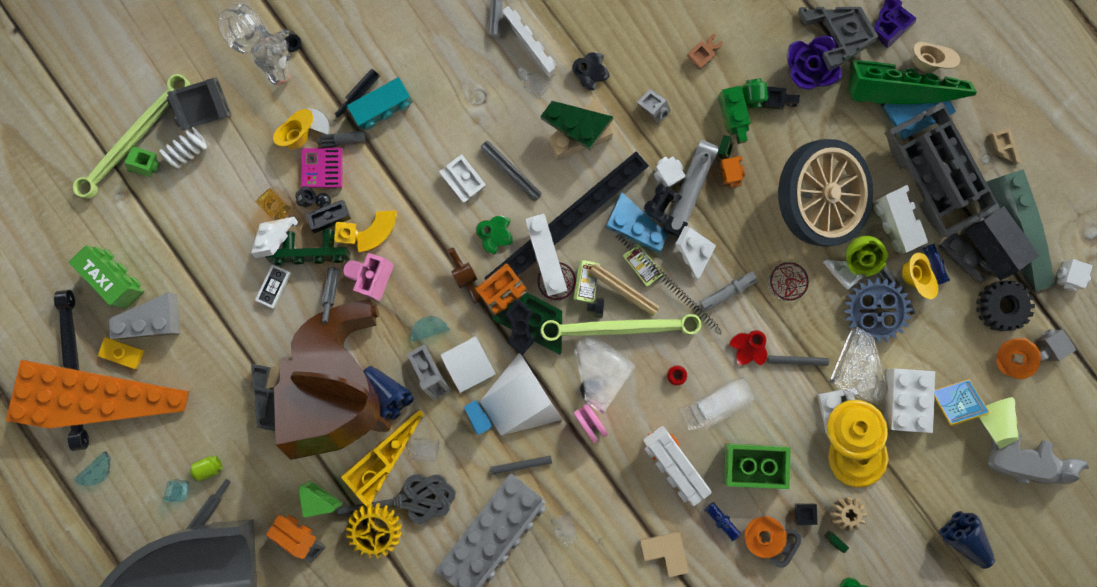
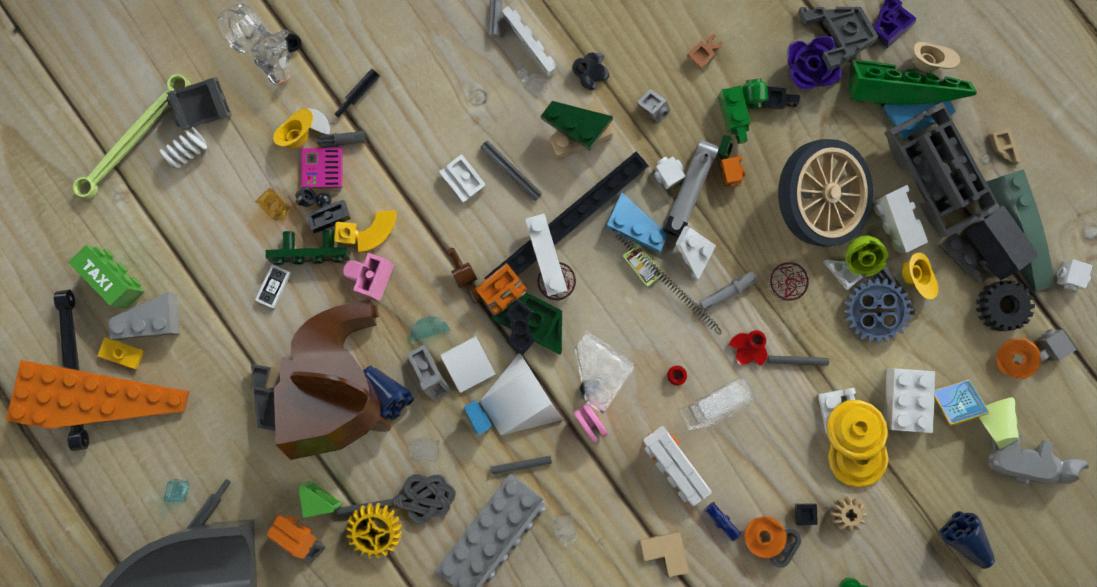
(95, 472): clear light blue tile -> none
(138, 157): bright green brick -> none
(206, 468): lime brick -> none
(271, 235): white wing -> none
(329, 292): dark grey axle -> none
(371, 470): yellow wedge -> none
(380, 104): teal brick -> none
(497, 235): green plate -> none
(585, 282): tile -> none
(597, 308): black tile -> none
(621, 327): yellowish green piece -> none
(623, 289): tan axle -> none
(662, 198): black piece -> none
(756, 466): bright green brick -> none
(836, 542): dark green tile -> none
(860, 368): clear plate -> none
(937, 264): clear blue pin -> none

